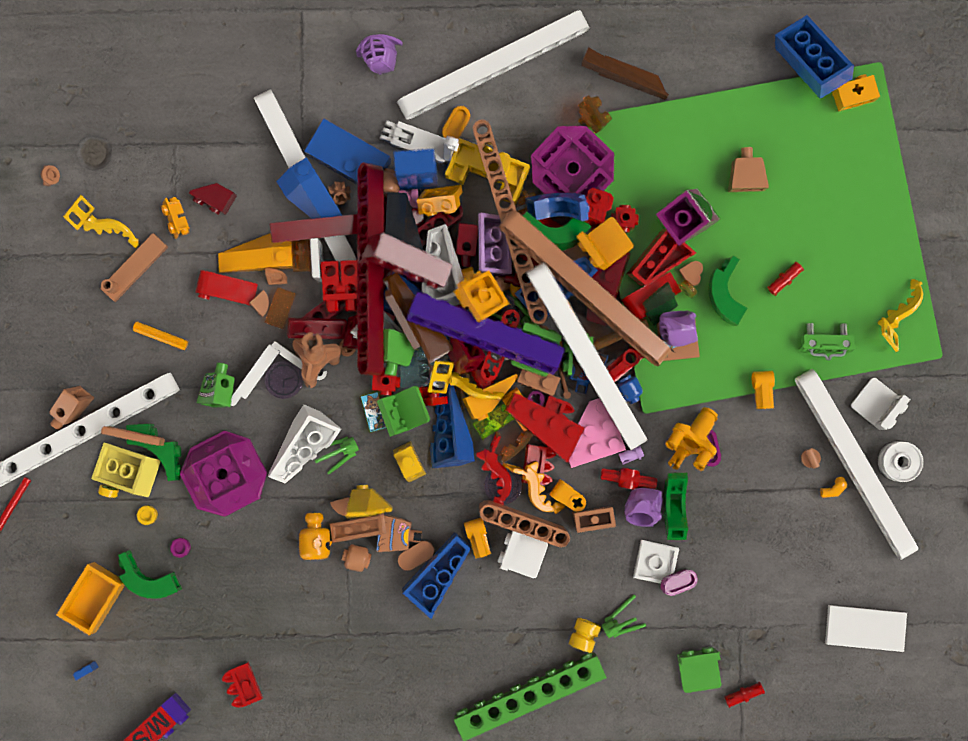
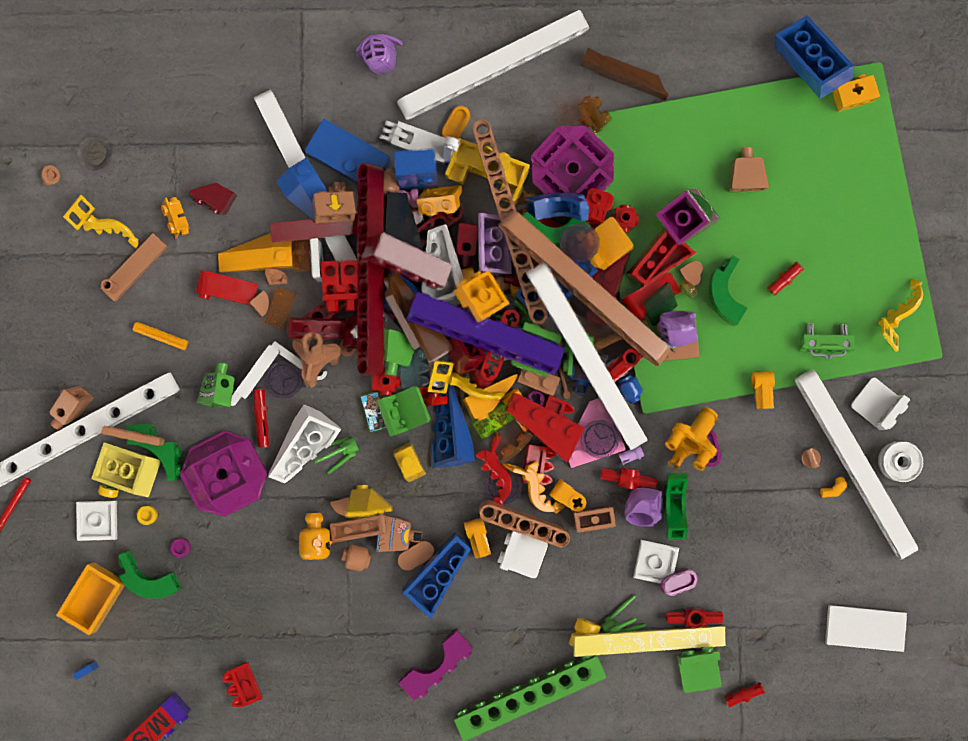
(96, 520): none -> white tile
(261, 418): none -> red pin
(333, 207): none -> nougat brick
(418, 681): none -> magenta arch
(580, 242): none -> tile
(599, 439): none -> clear purple tile
(648, 640): none -> light yellow tile
(704, 617): none -> red axle

